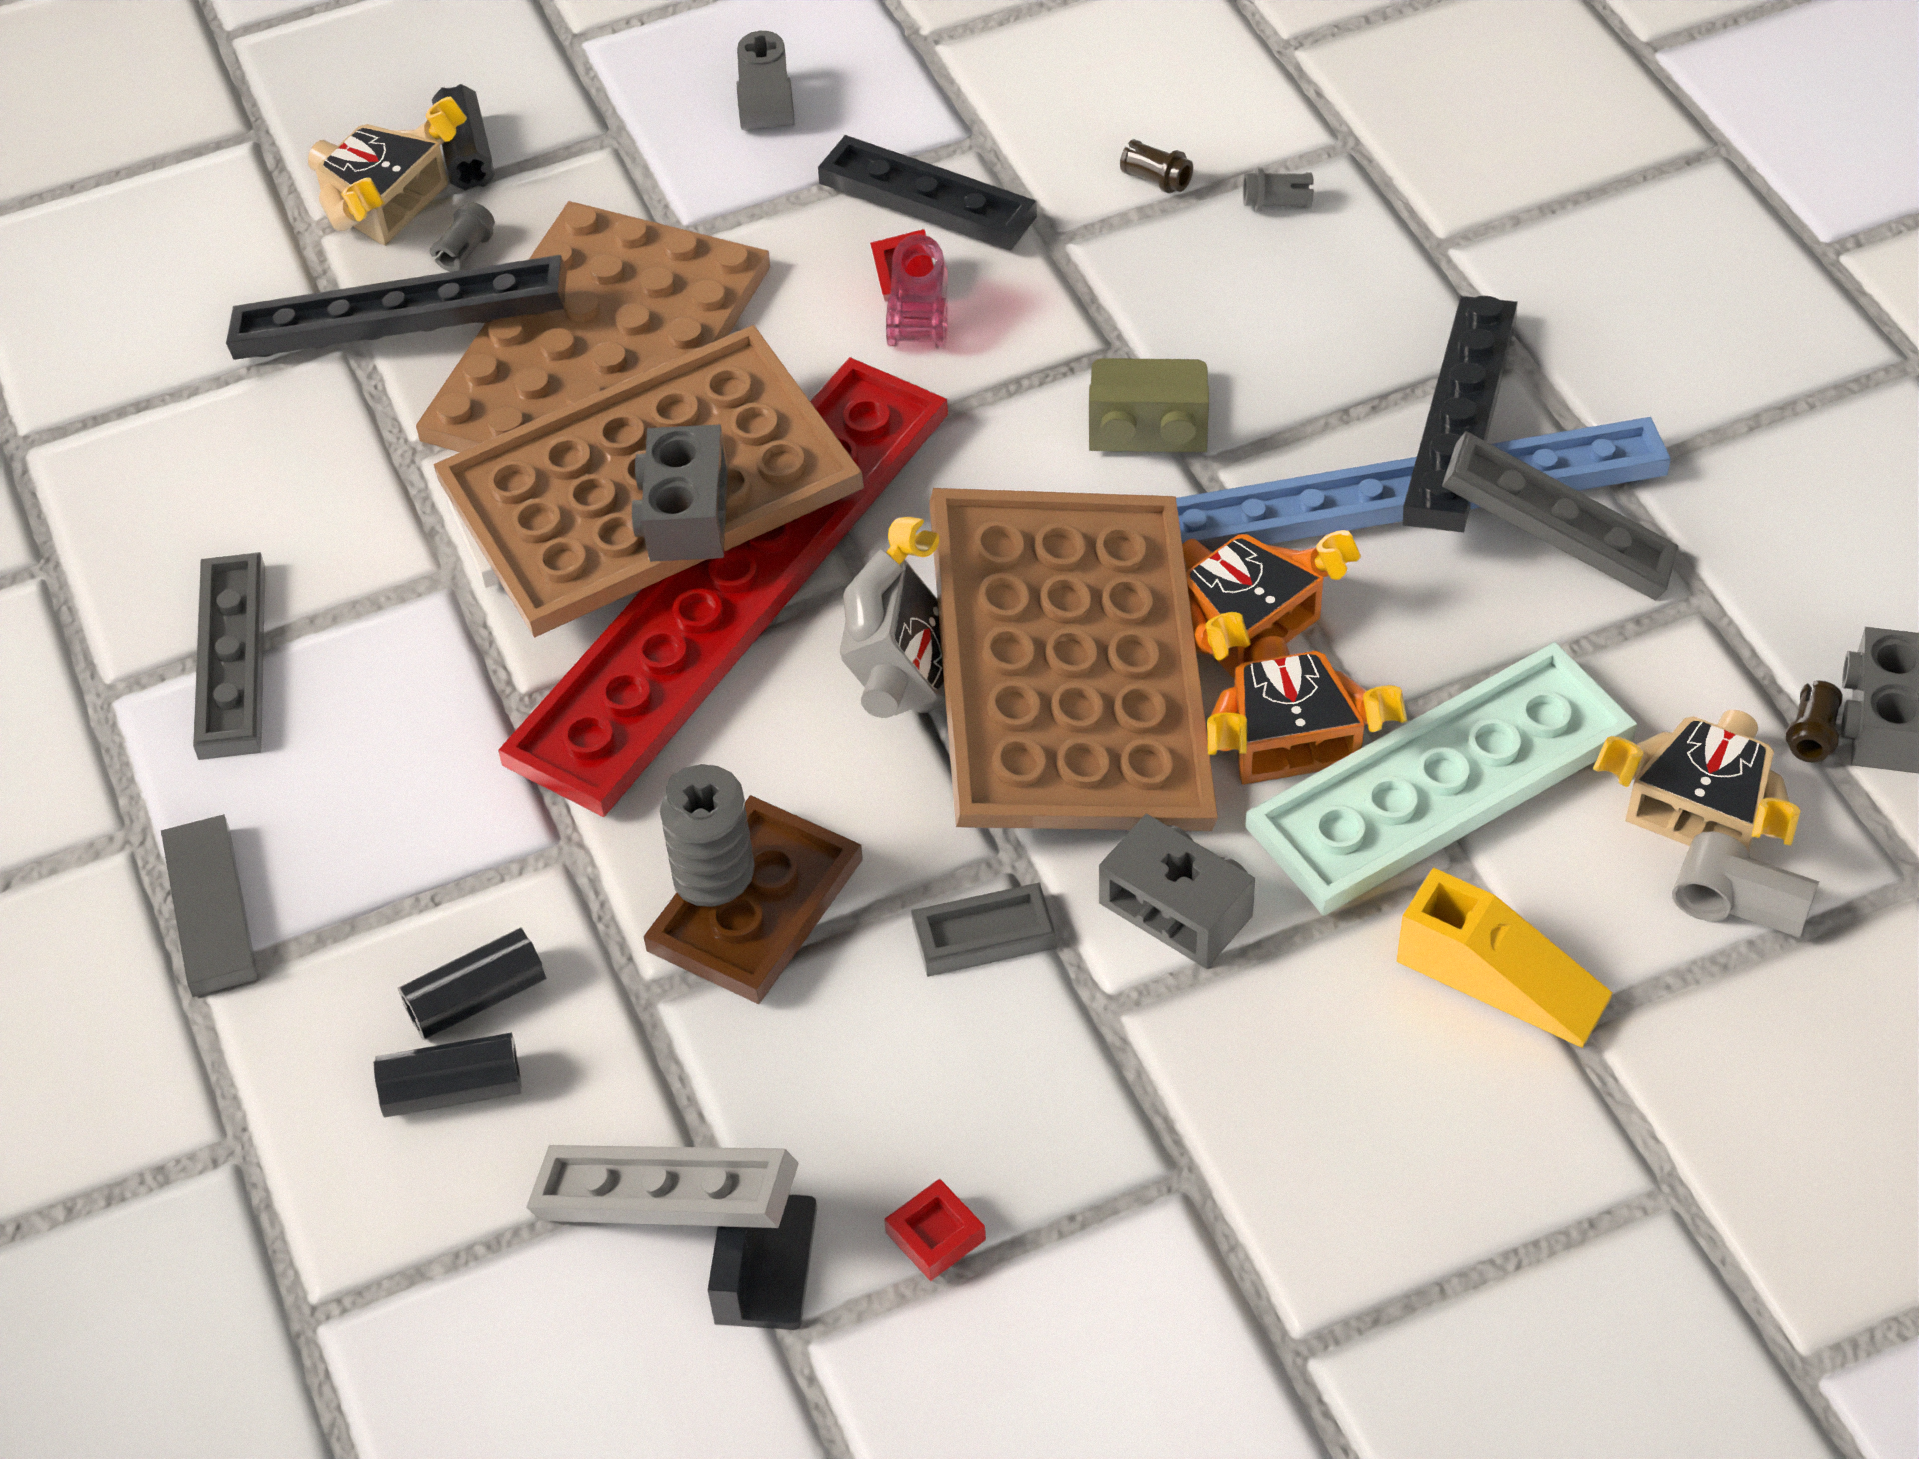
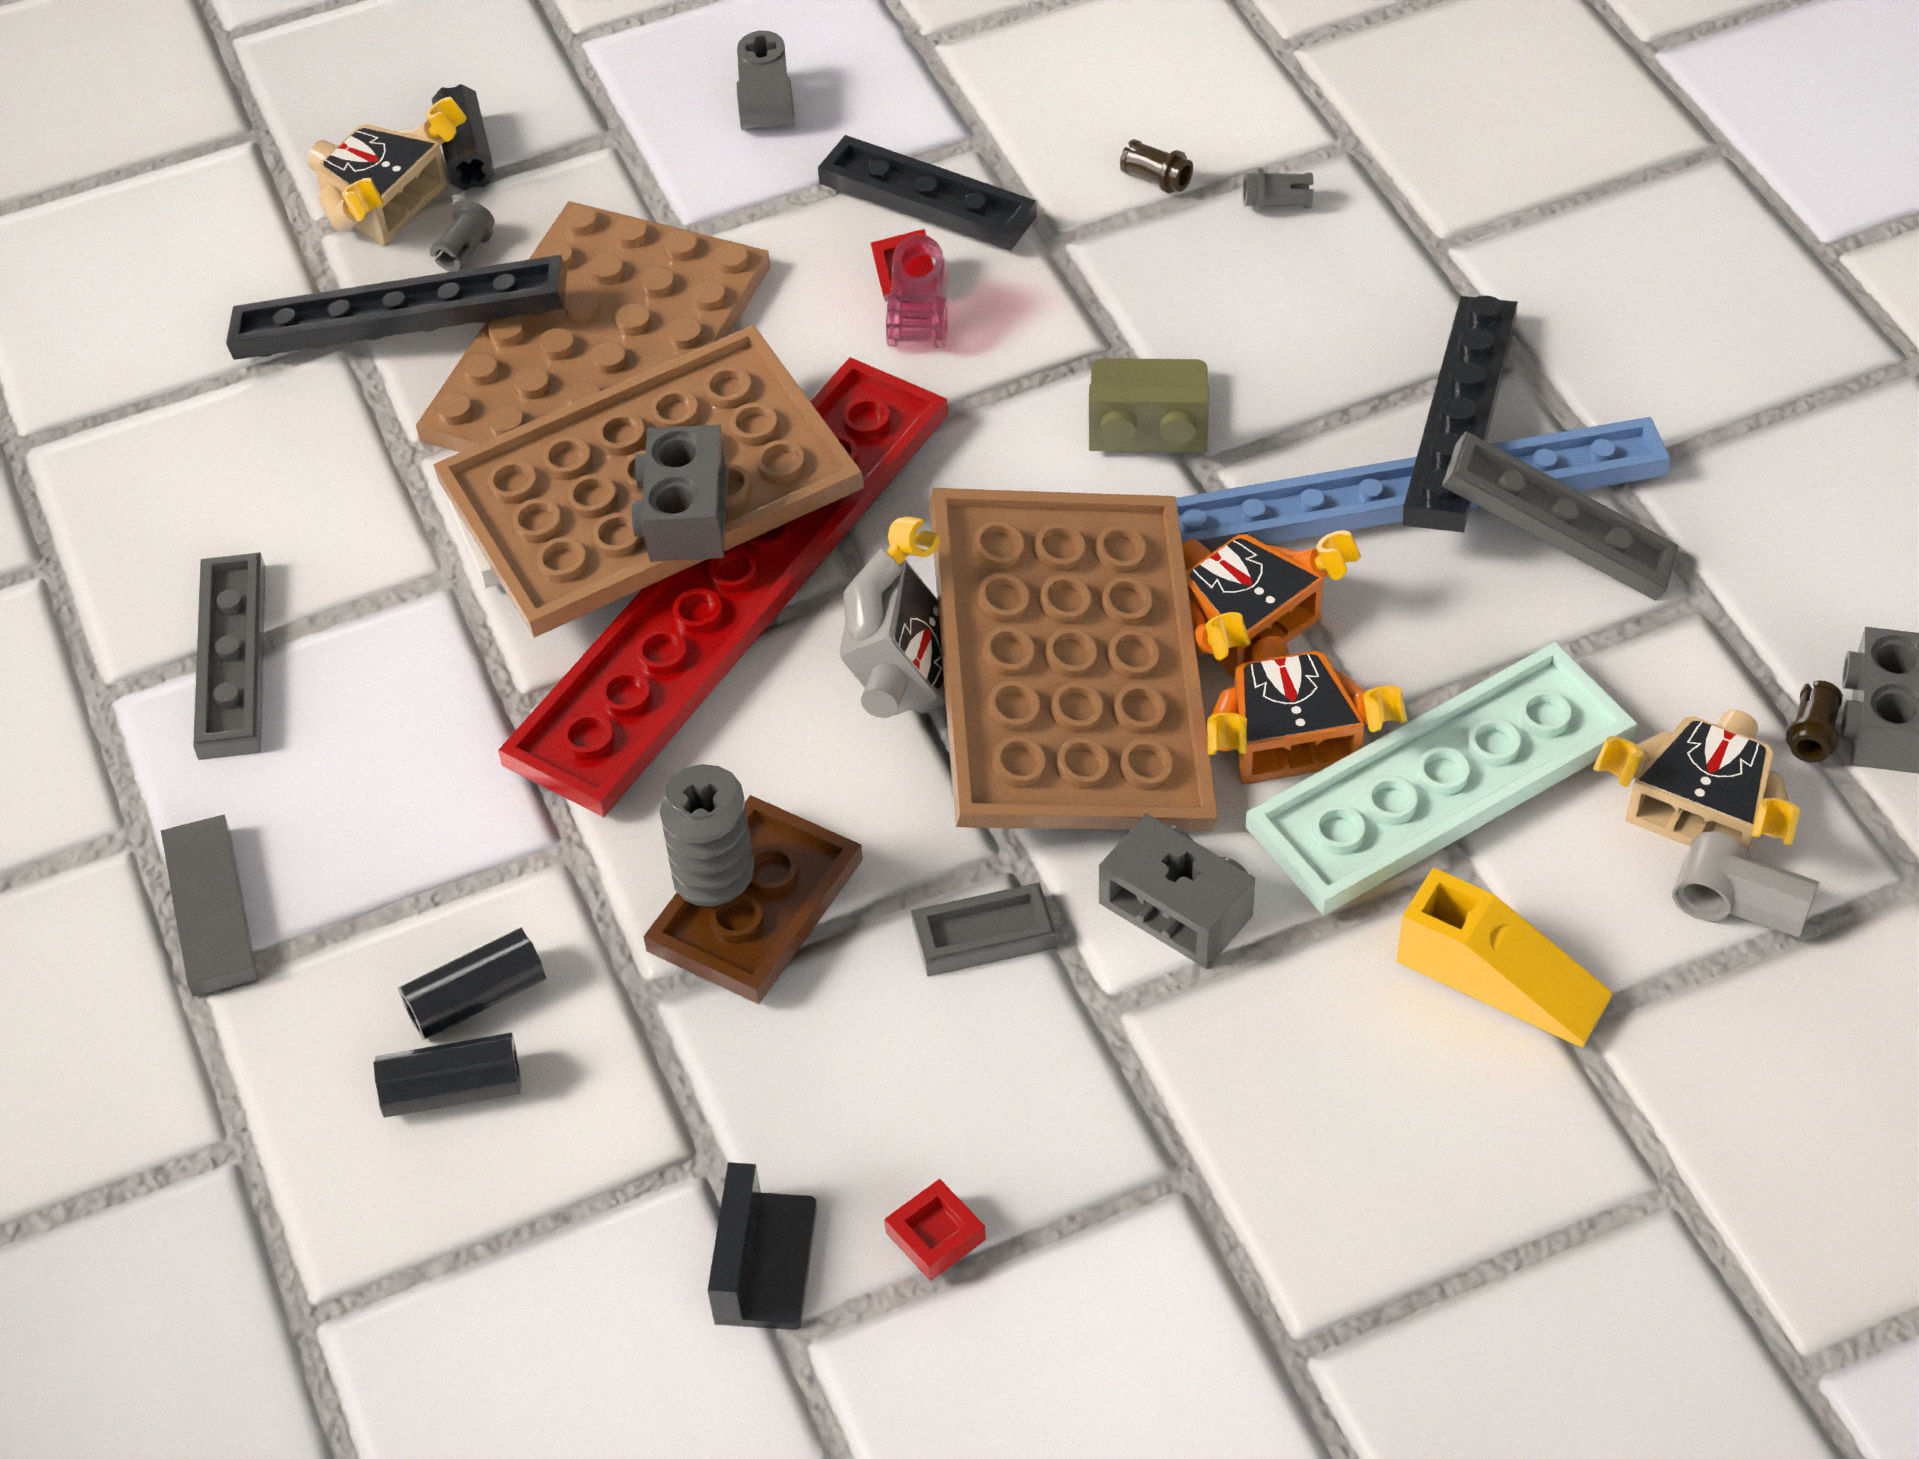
(664, 1185): light grey plate -> none

